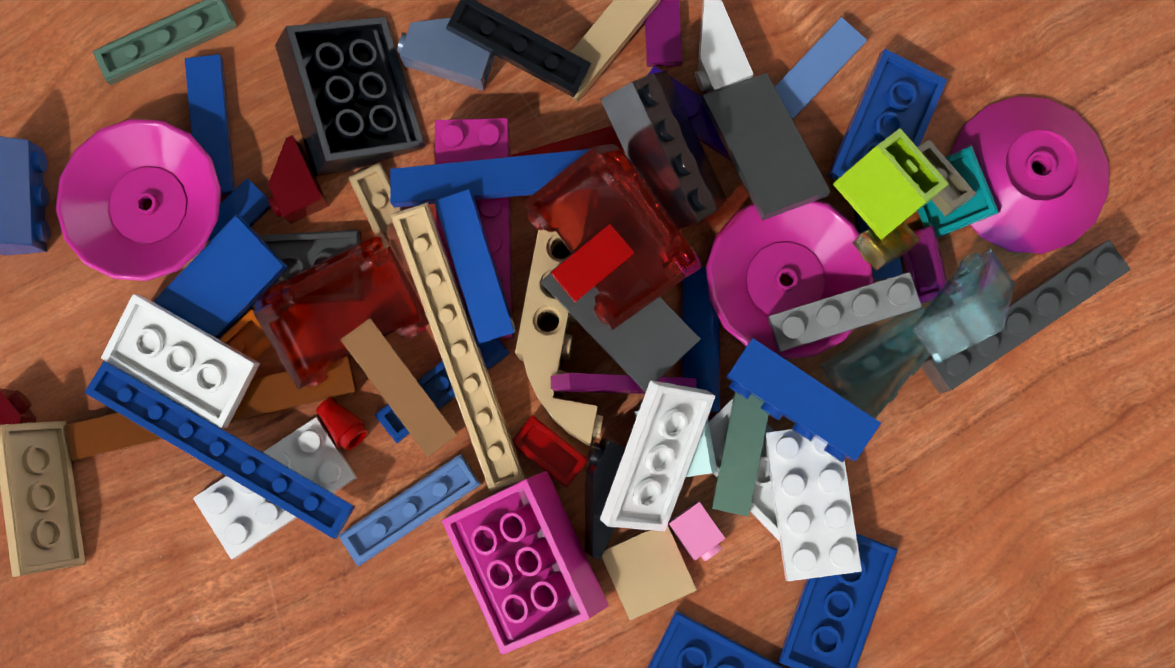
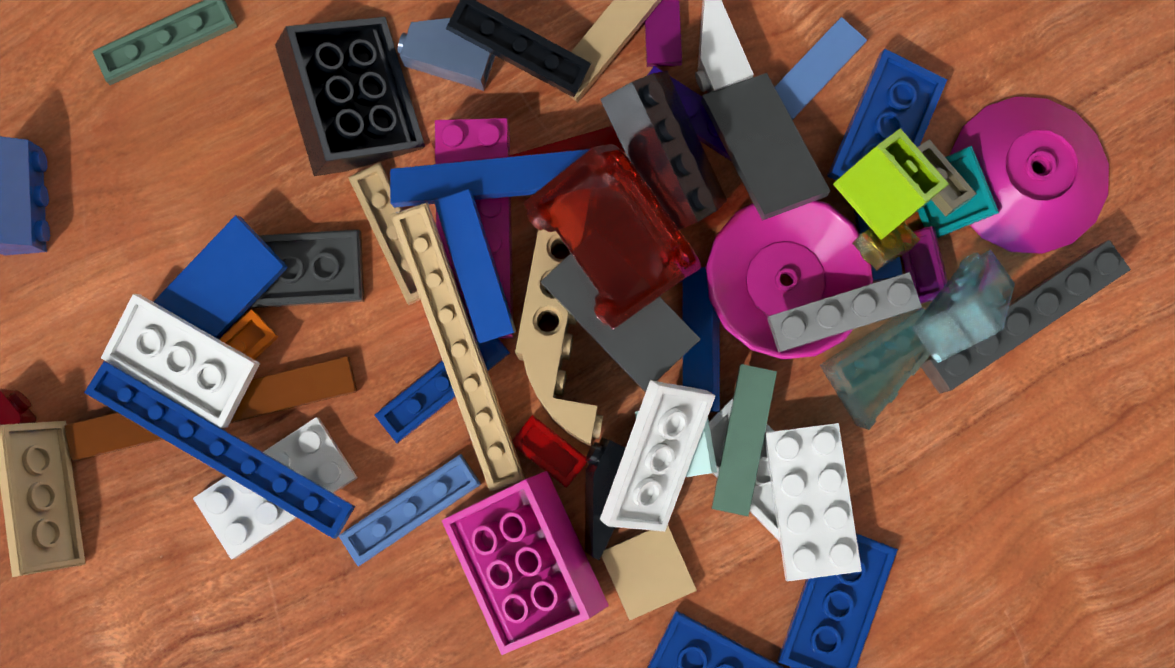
(105, 195): dark pink dish -> none
(210, 114): blue tile -> none
(244, 202): blue tile -> none
(294, 185): dark red slope -> none
(329, 300): clear red windscreen -> none
(342, 424): red cone -> none
(399, 387): medium nougat tile -> none
(592, 263): red tile -> none
(607, 383): magenta tile -> none
(697, 532): bright pink brick -> none
(802, 400): blue brick -> none

